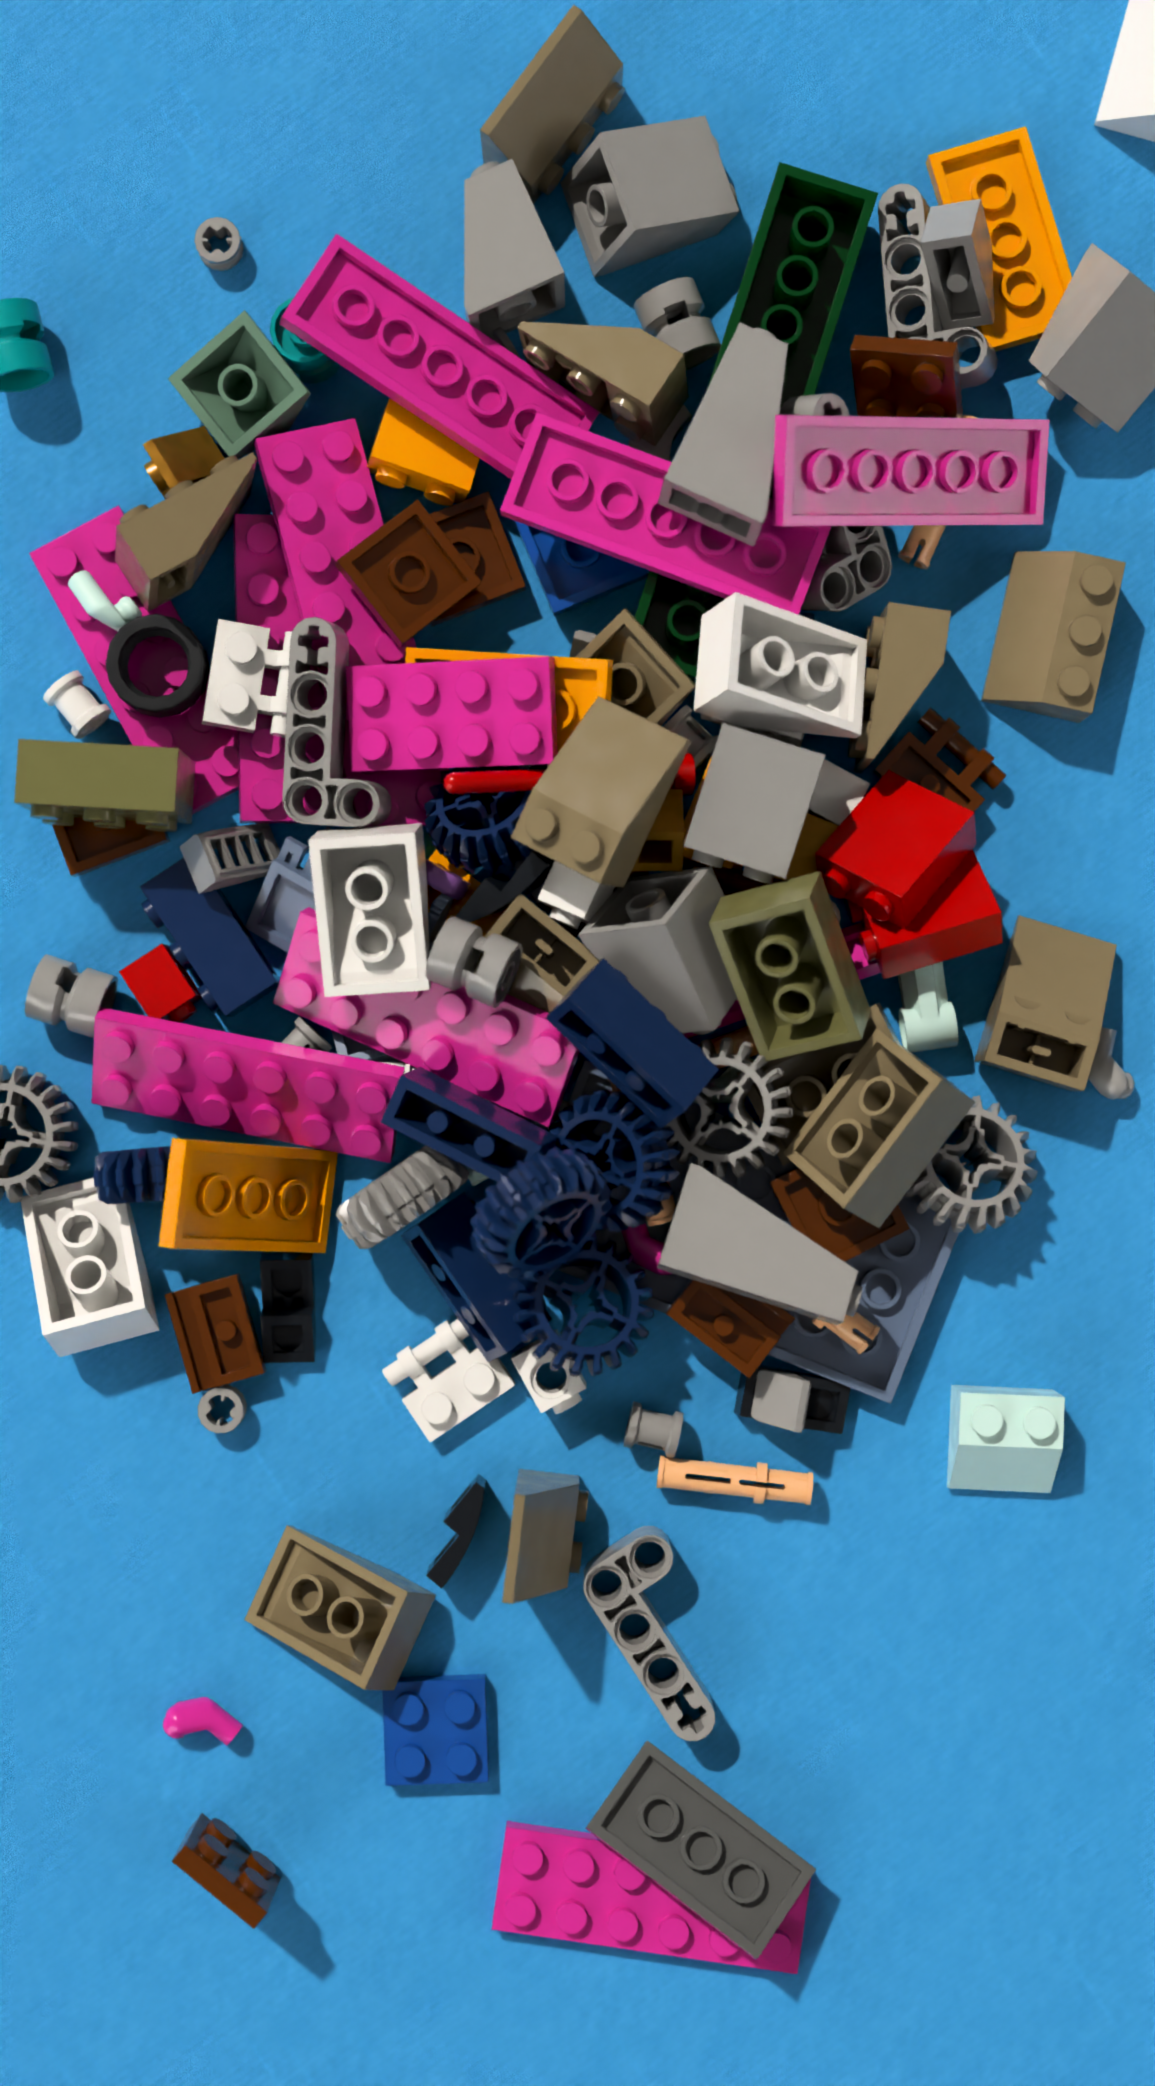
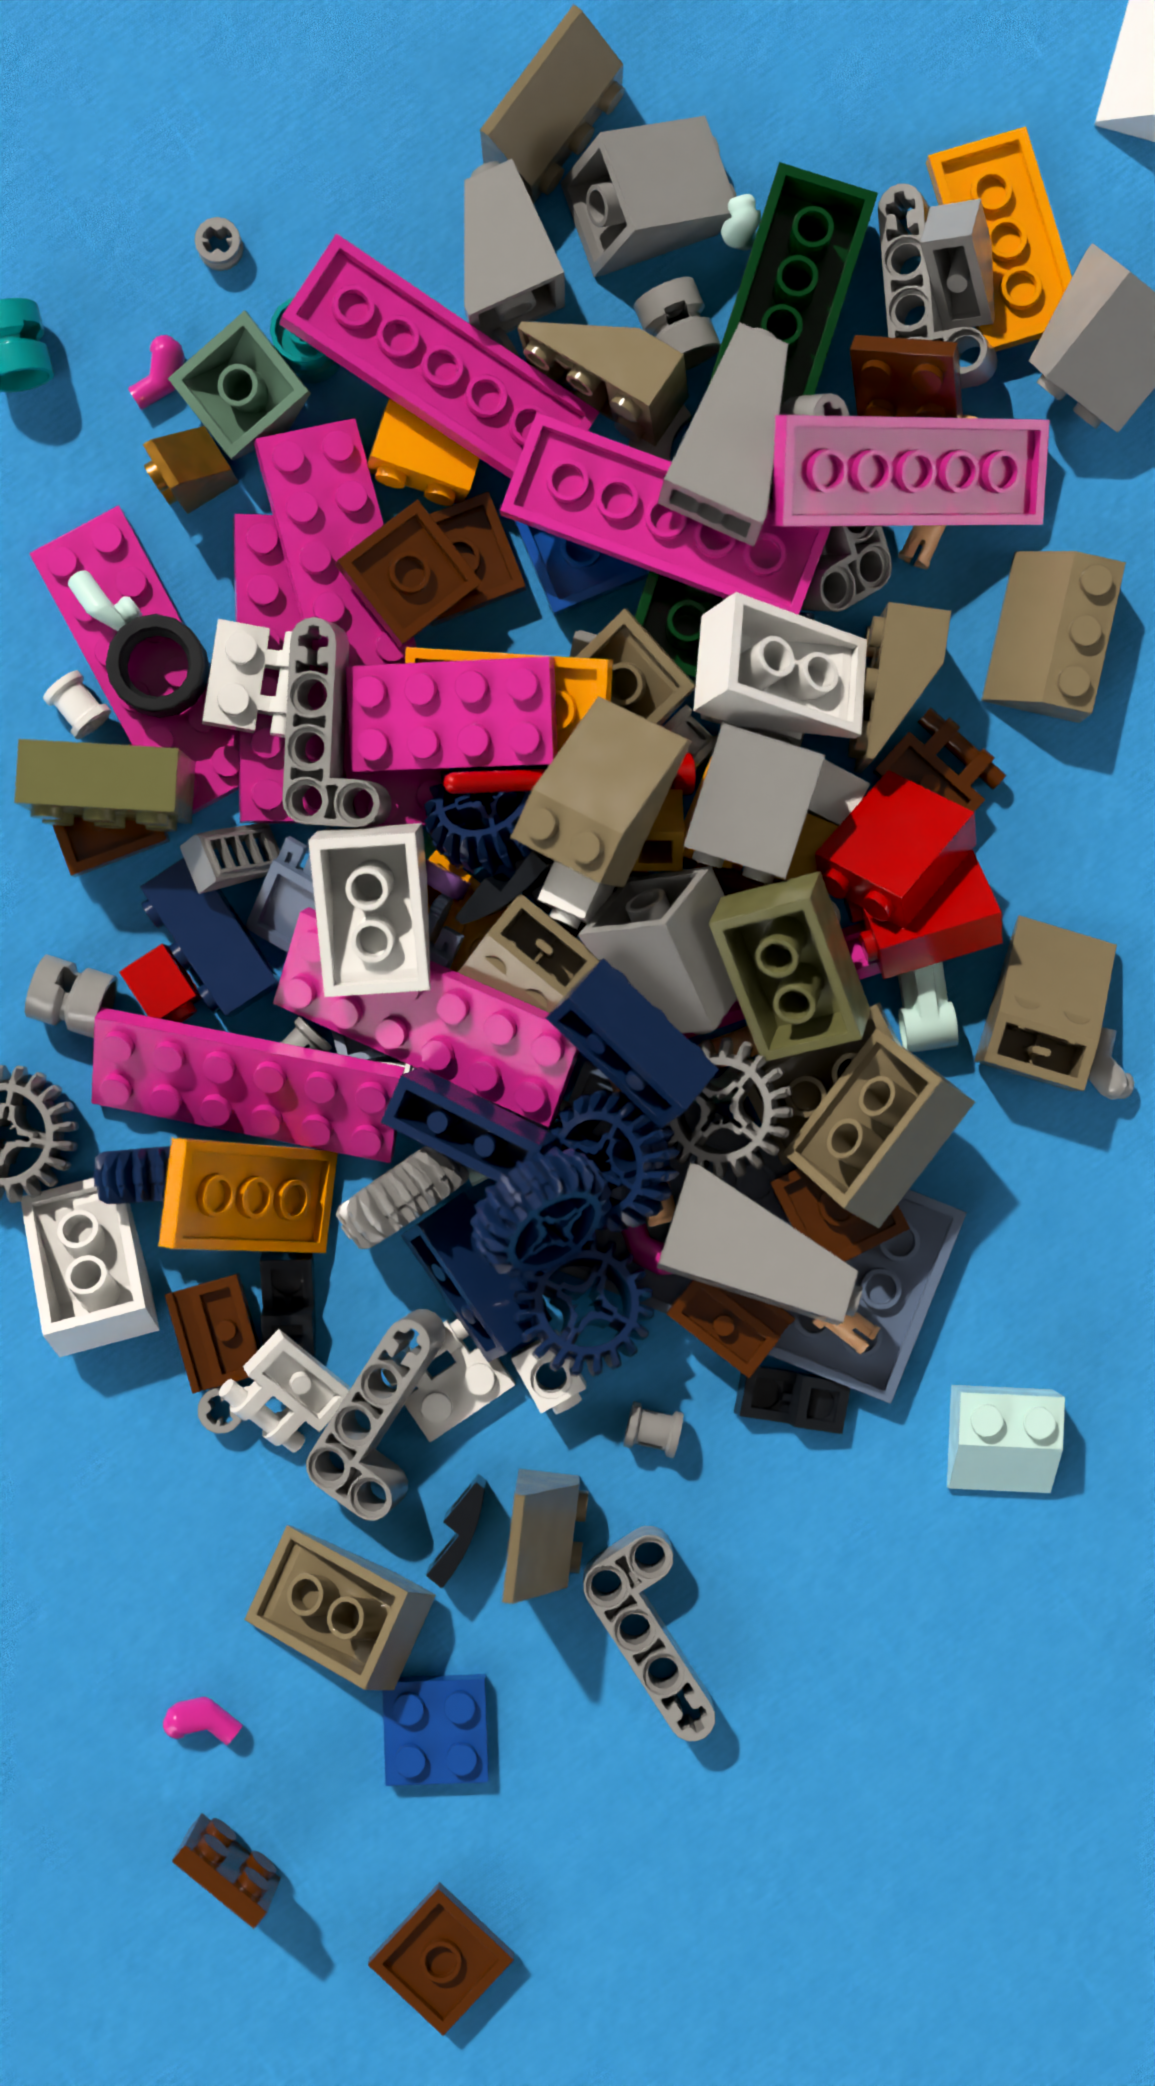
(165, 360): none -> dark pink arm
(173, 541): dark tan slope -> none
(296, 1380): none -> white plate
(381, 1405): none -> light grey beam
(441, 1959): none -> reddish brown plate
(456, 957): light grey wheel -> none
(585, 1892): dark pink plate -> none
(701, 1849): dark grey plate -> none
(741, 228): none -> light aqua arm
(781, 1399): light grey slope -> none
(796, 1485): light nougat pin -> none
(1005, 1165): light grey gear -> none

